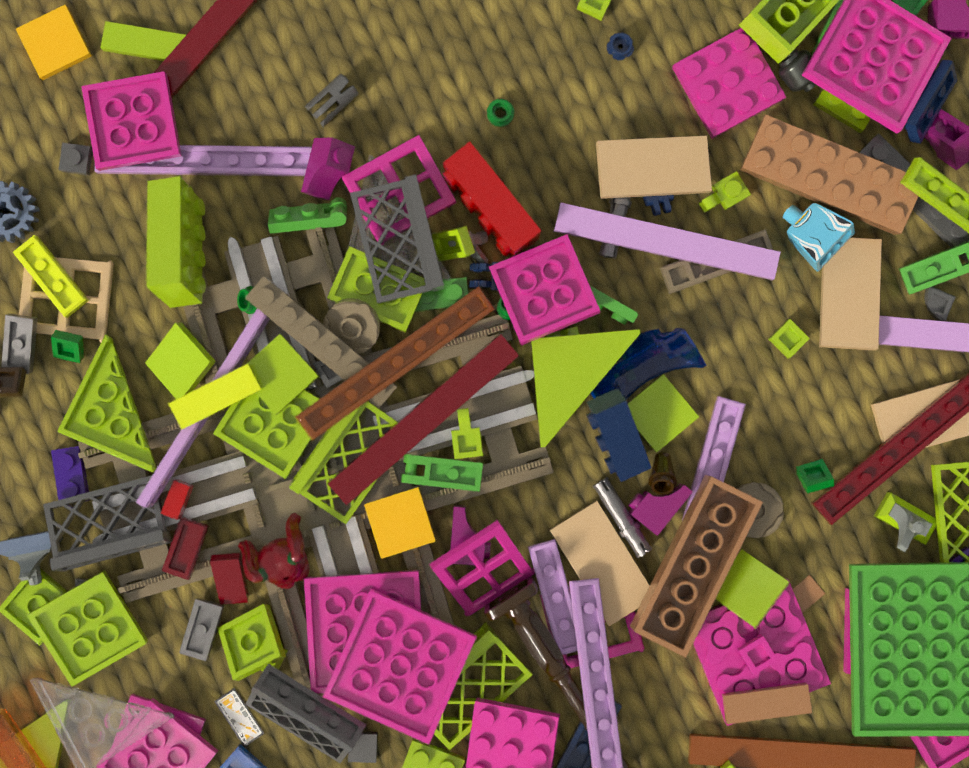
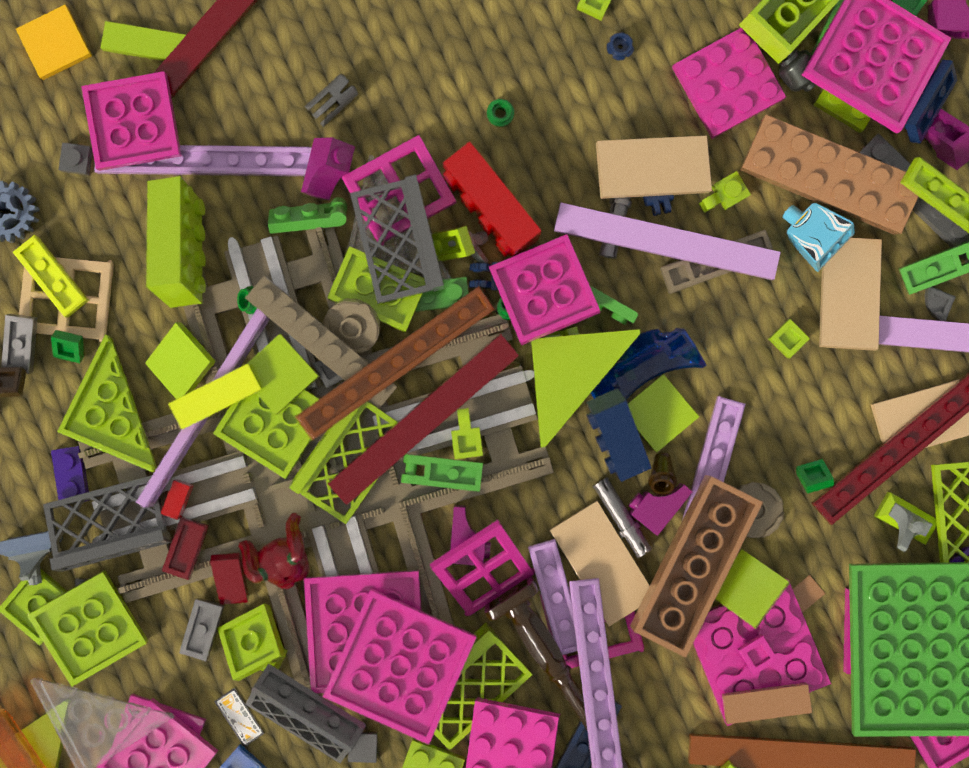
(399, 522): yellow tile -> none

